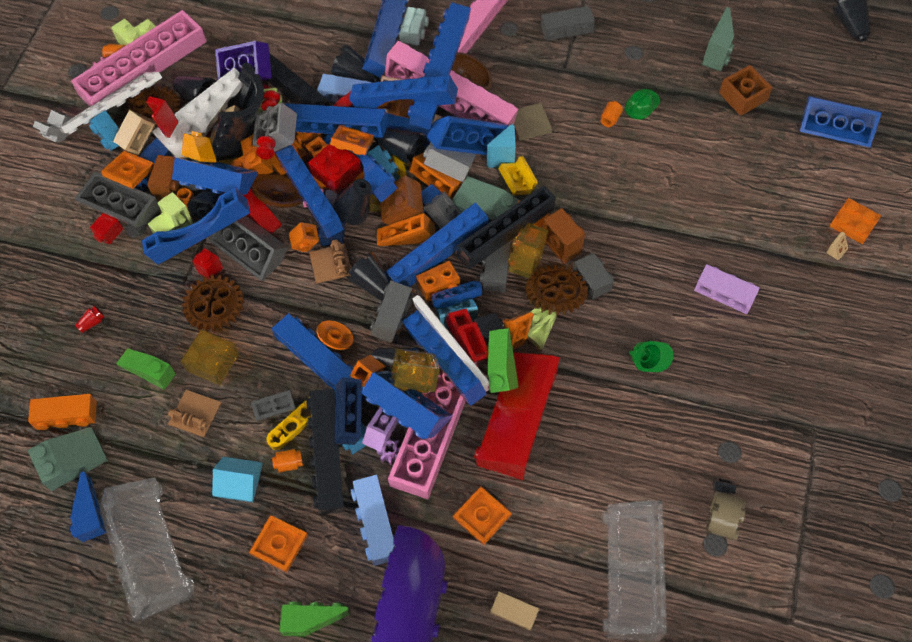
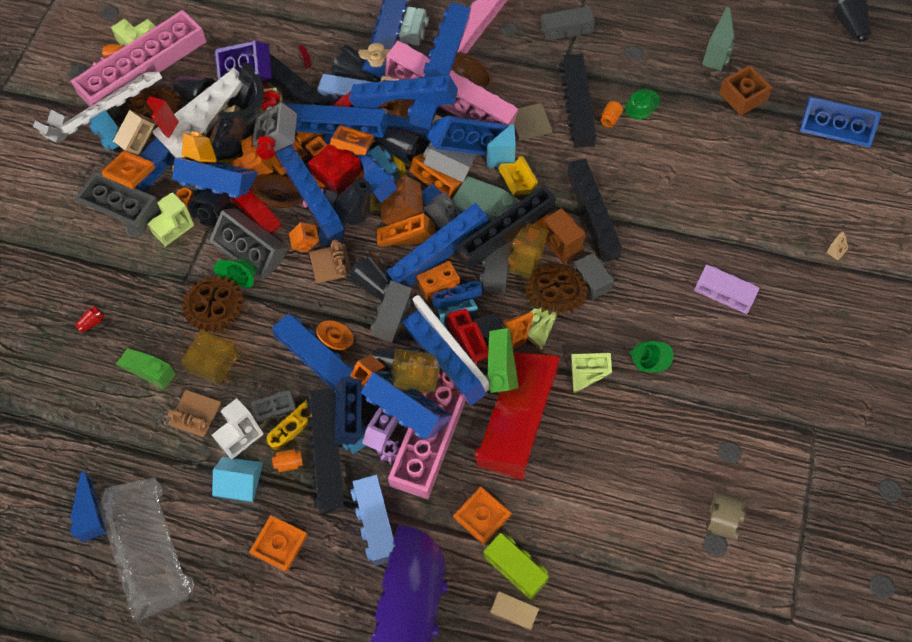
(62, 411): orange brick -> none
(66, 456): sand green slope -> none
(106, 228): red brick -> none
(161, 180): dark orange brick -> none
(166, 244): blue arch -> none
(207, 263): red brick -> none
(239, 270): none -> green piece
(239, 430): none -> white brick
(304, 56): none -> dark red tile
(304, 619): bright green slope -> none
(375, 54): none -> tan plate
(516, 565): none -> lime brick
(578, 101): none -> black brick
(589, 369): none -> yellowish green wing
(594, 210): none -> black brick
(635, 571): clear windscreen -> none
(724, 486): black tile -> none
(855, 221): orange plate -> none

